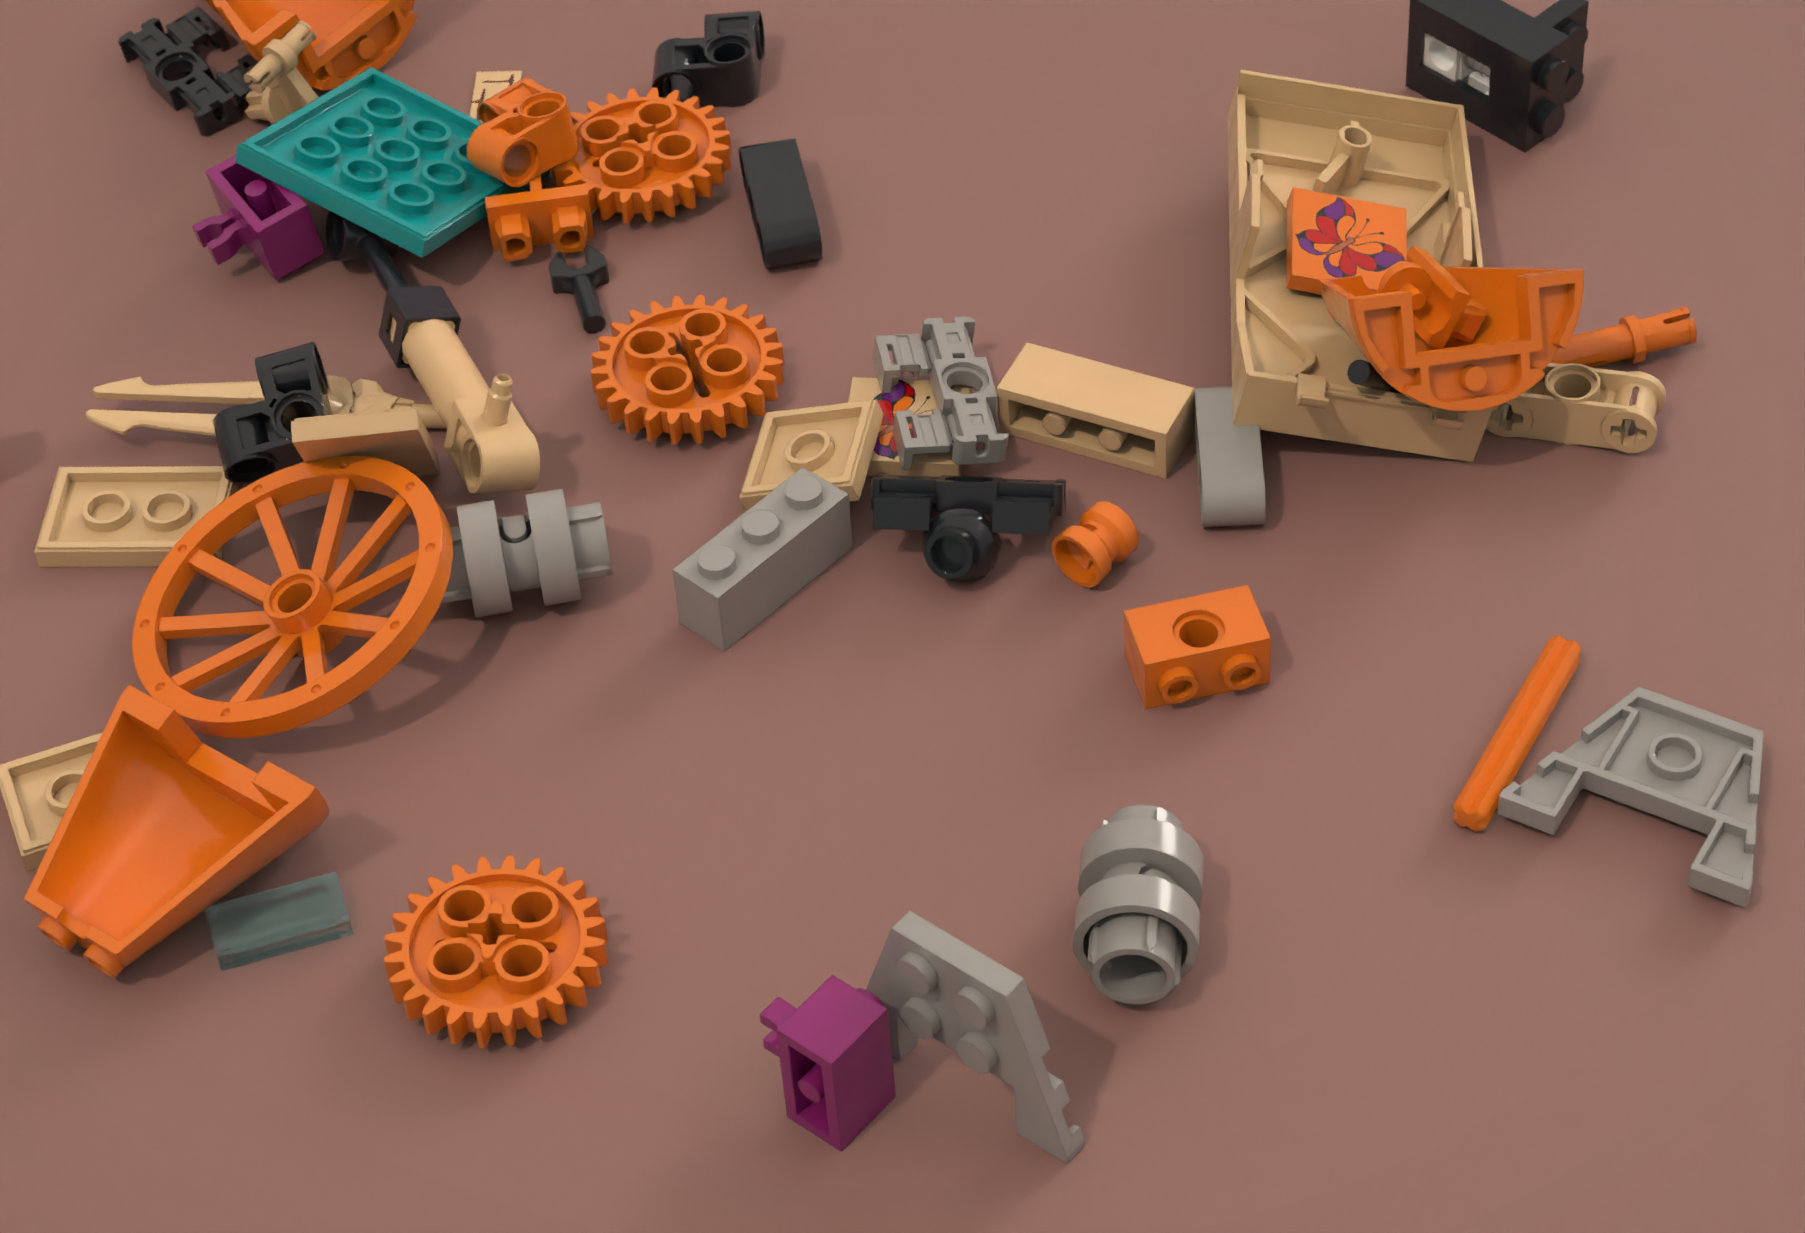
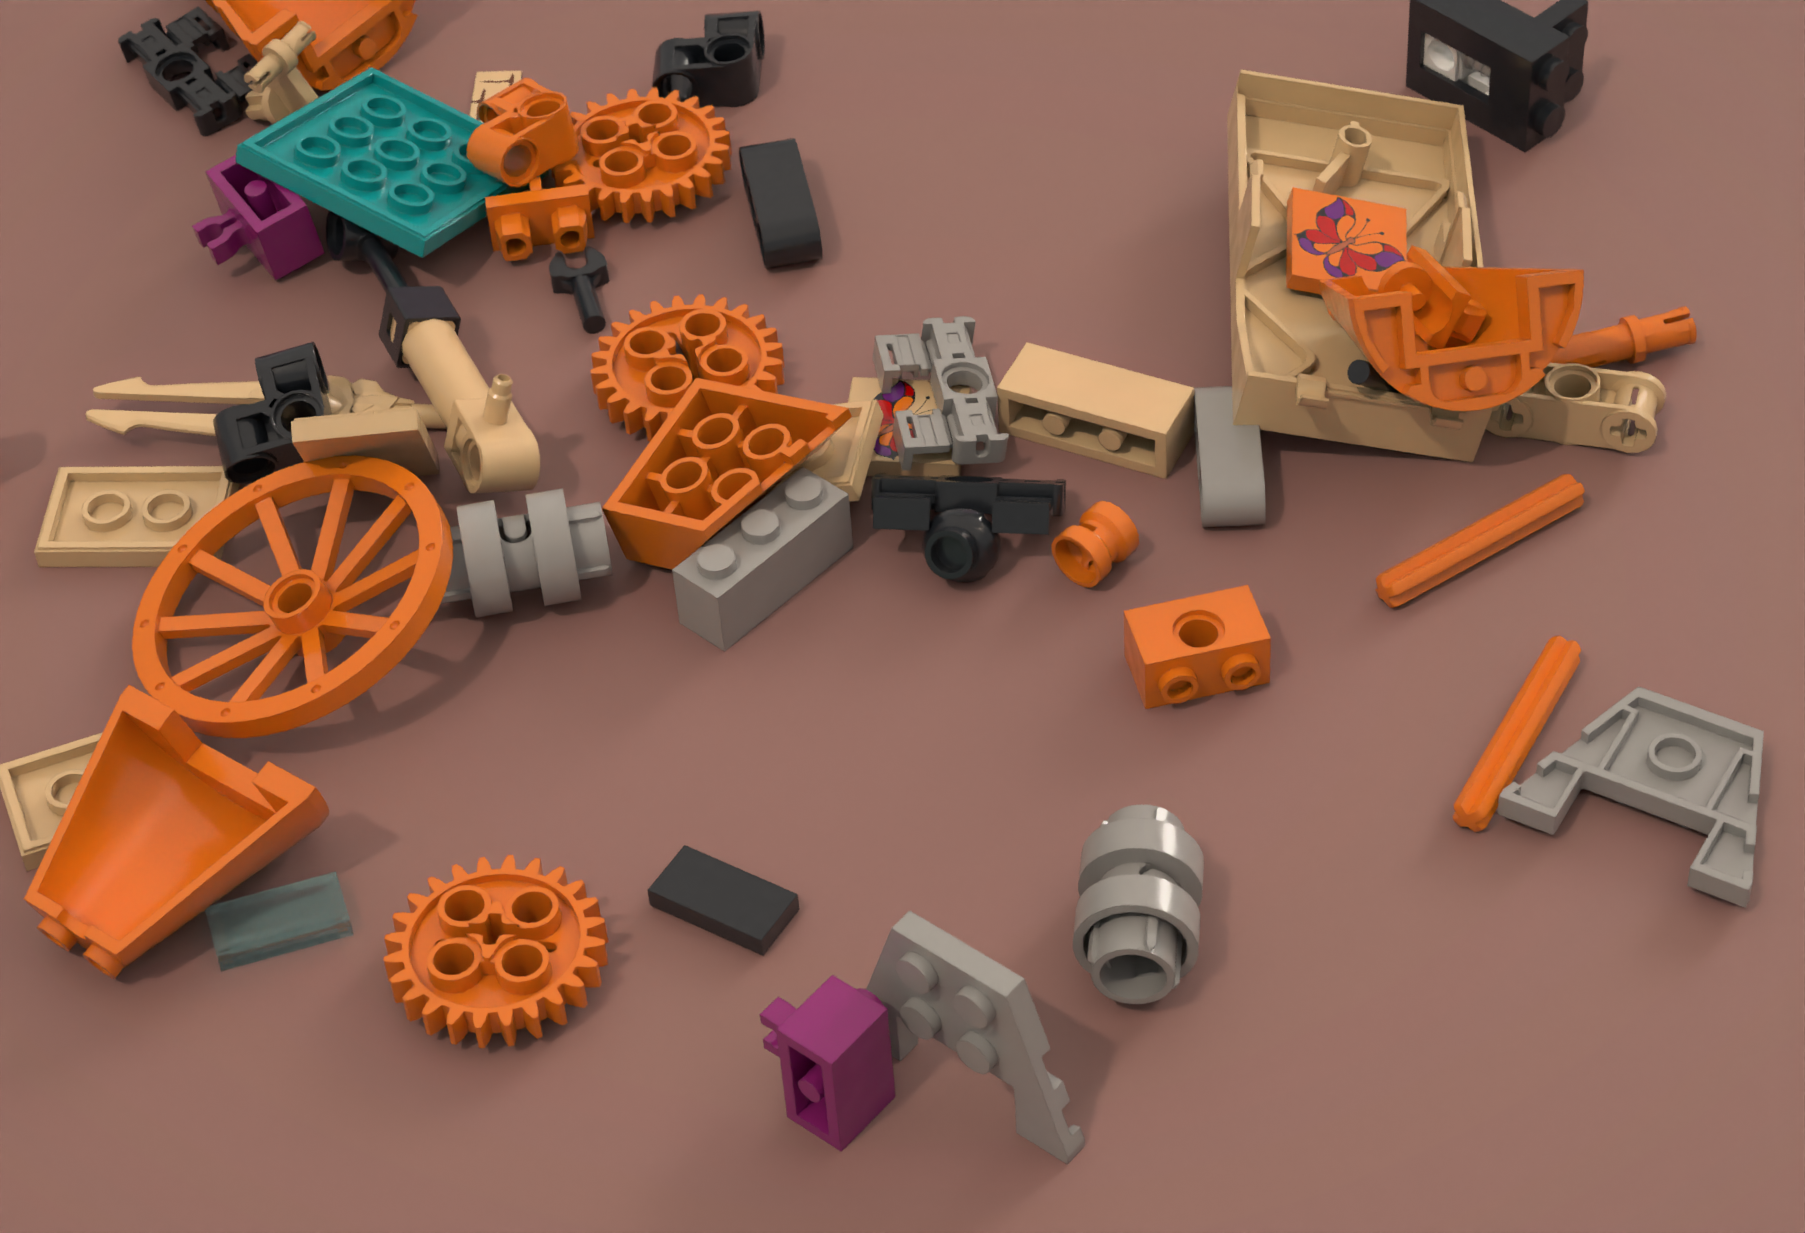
(711, 465): none -> orange wedge
(723, 900): none -> black tile
(1479, 540): none -> orange axle

